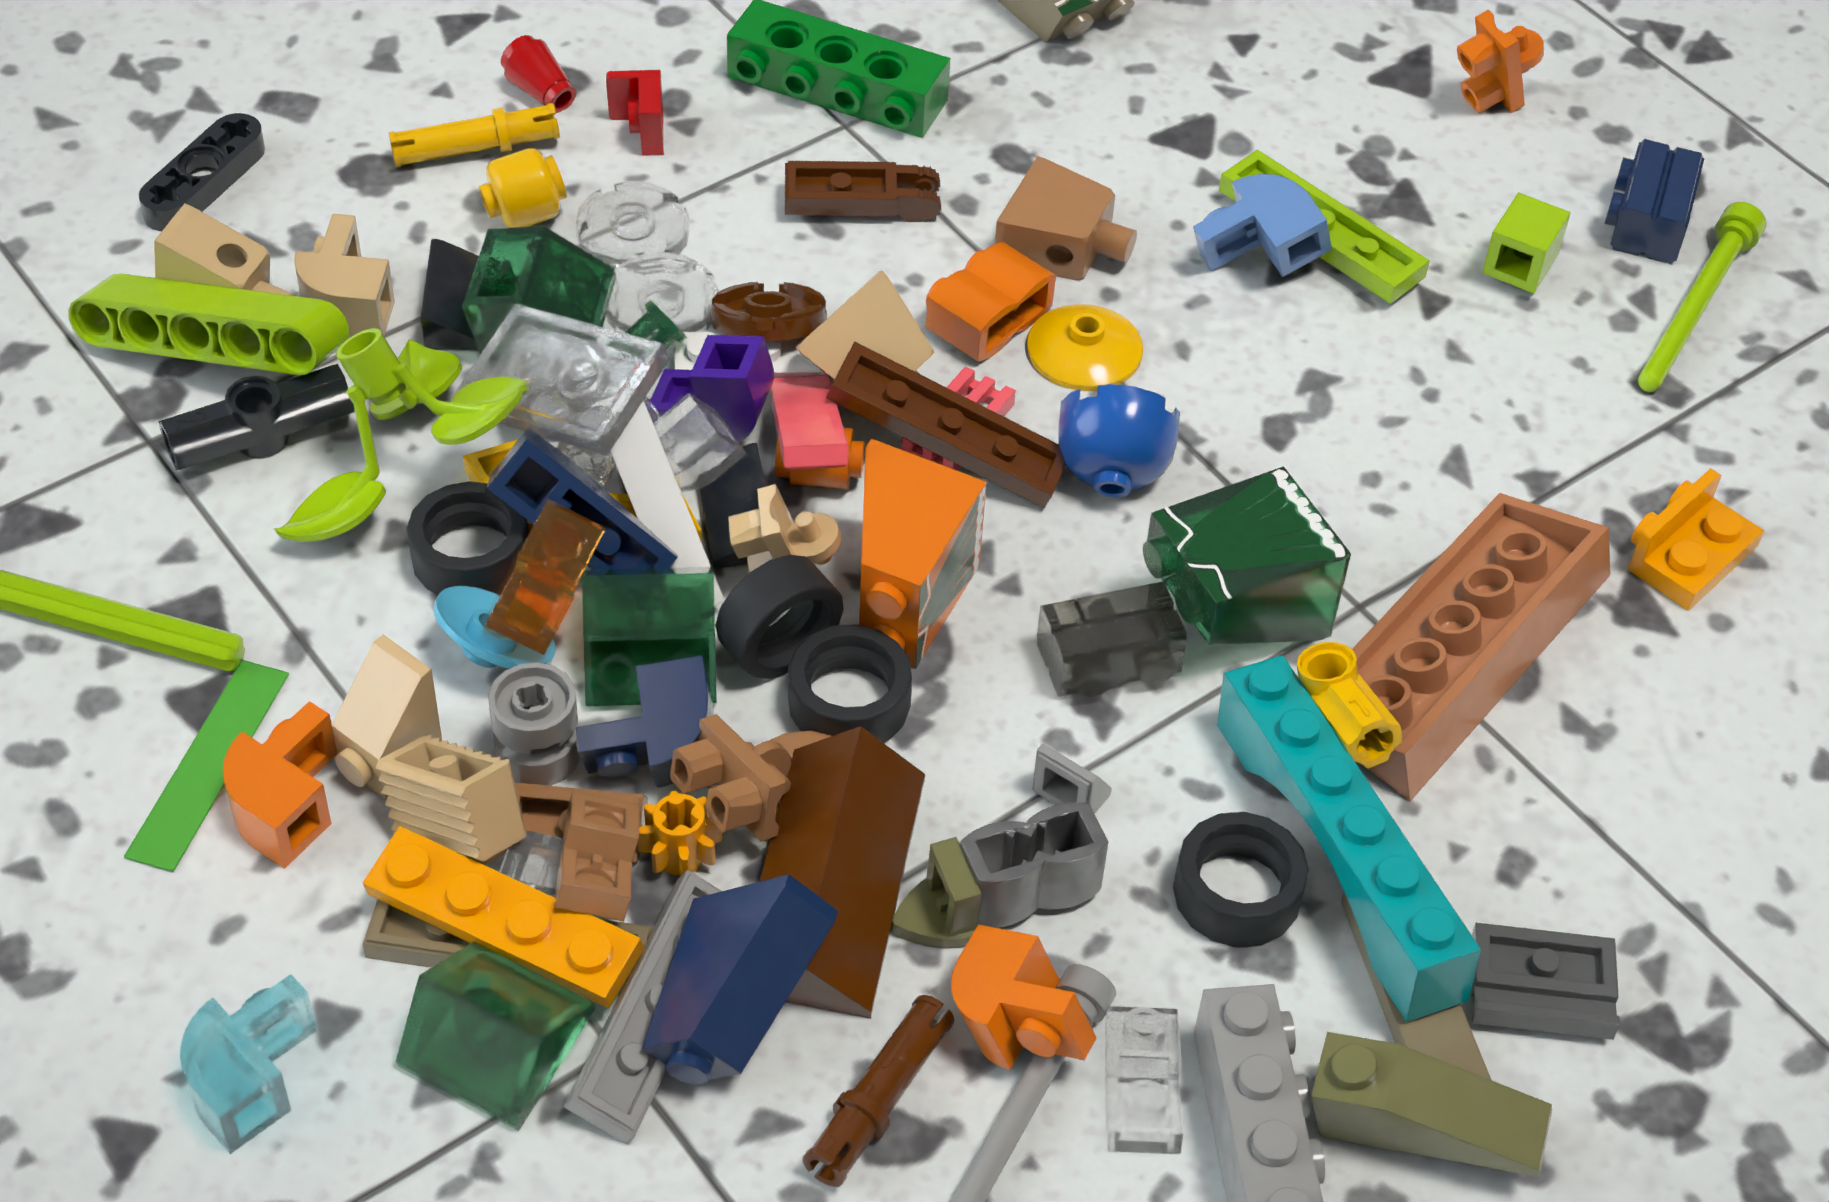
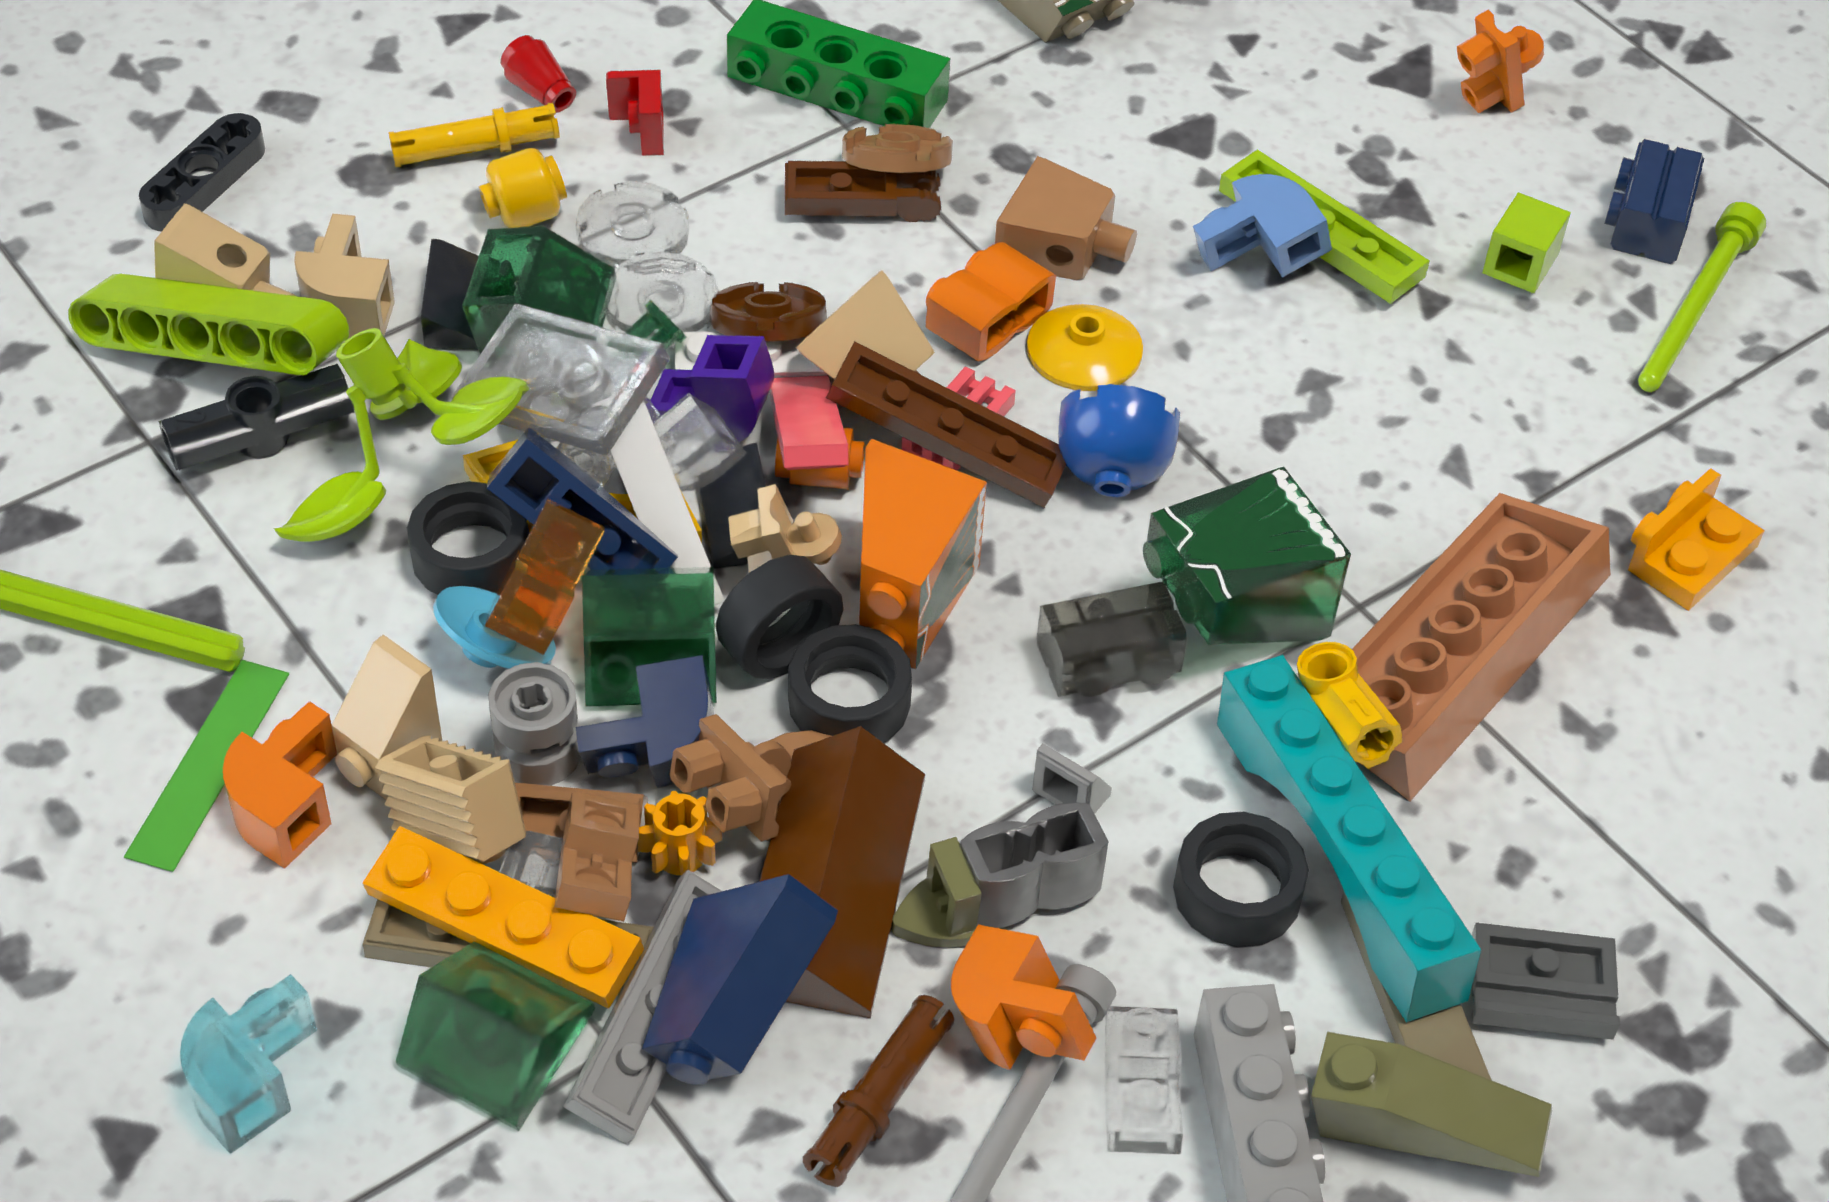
(897, 149): none -> medium nougat tile

